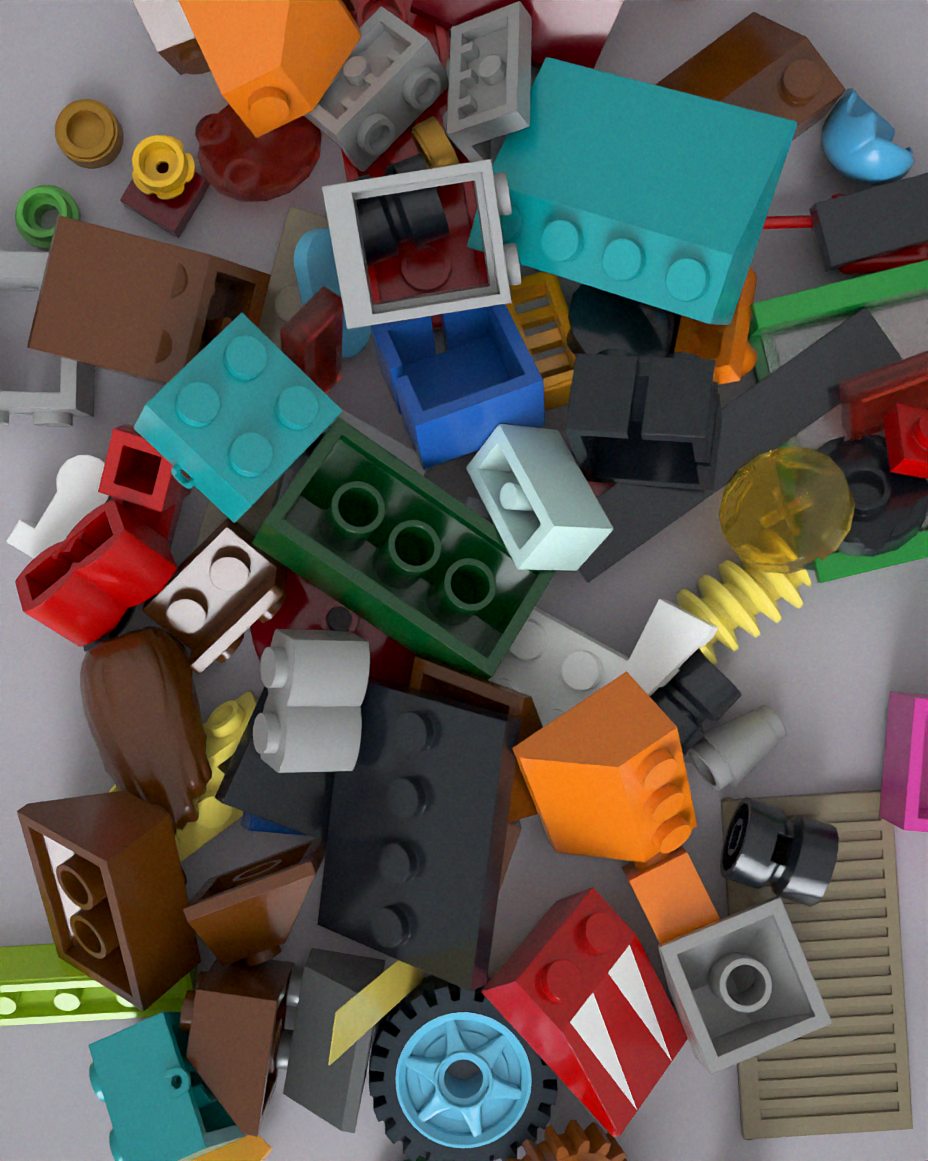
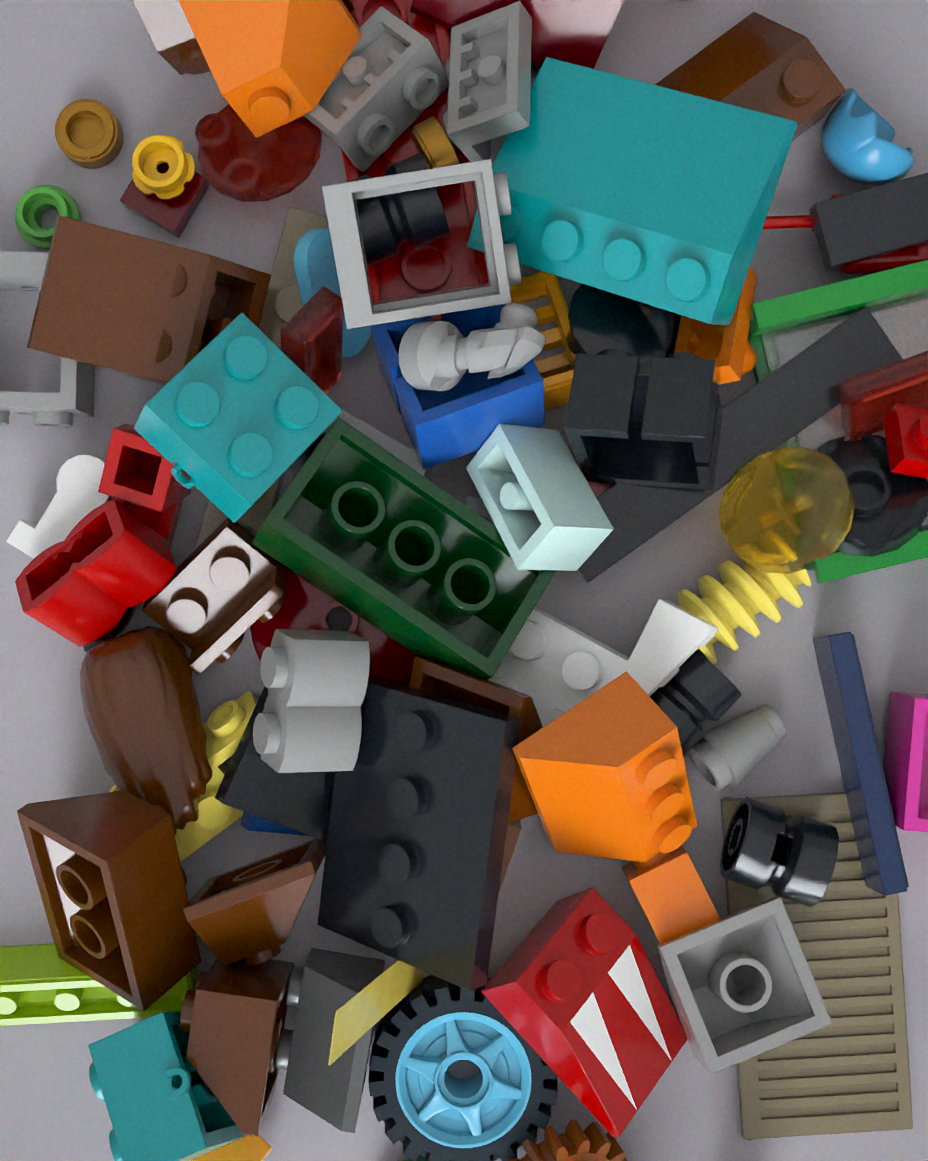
(437, 354): none -> light grey arm
(860, 763): none -> dark blue tile

